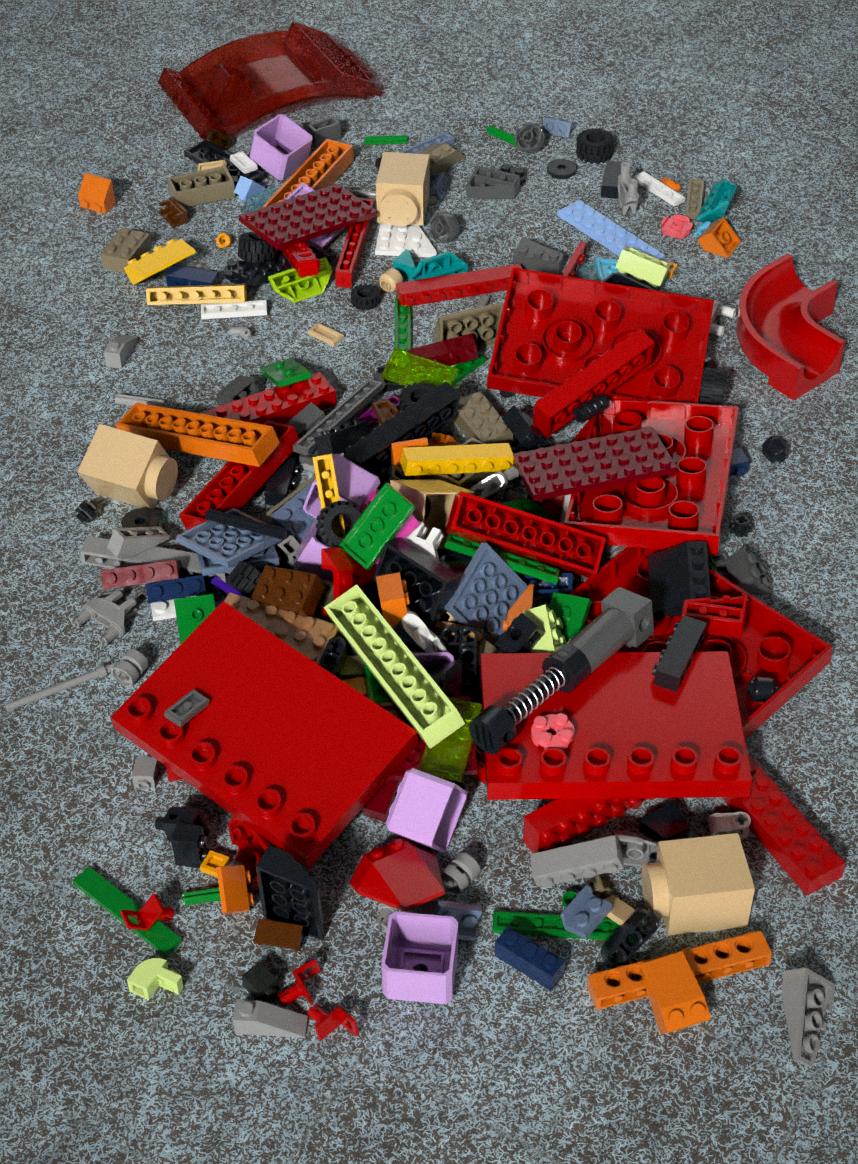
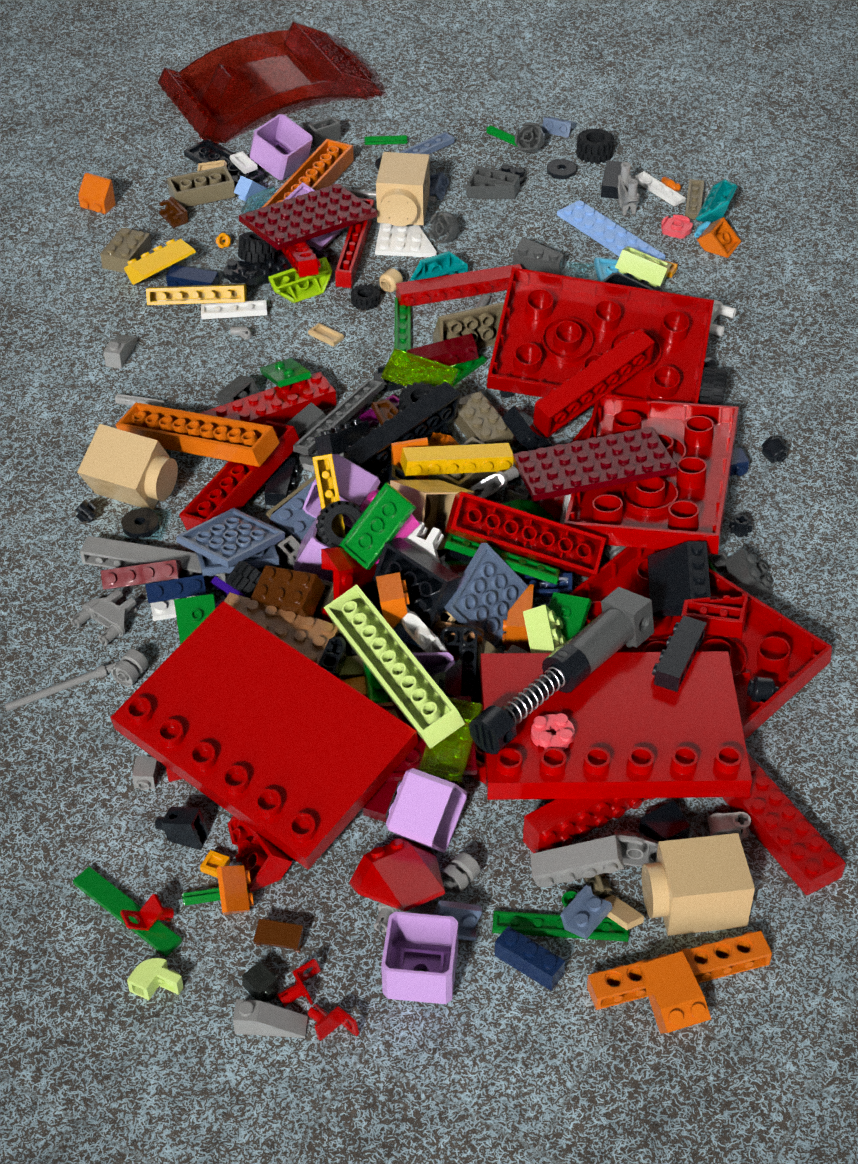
(135, 540): light grey slope -> none
(186, 708): dark grey plate -> none
(189, 845): black brick -> none
(220, 136): dark brown beam -> none
(246, 524): black axle -> none
(289, 892): black slope -> none
(404, 264): teal slope -> none
(441, 157): dark tan wedge -> none
(529, 633): black brick -> none
(576, 260): red piece -> none
(591, 408): black axle -> none
(640, 936): black beam -> none
(781, 329): red piece -> none
(805, 1001): light grey wedge -> none

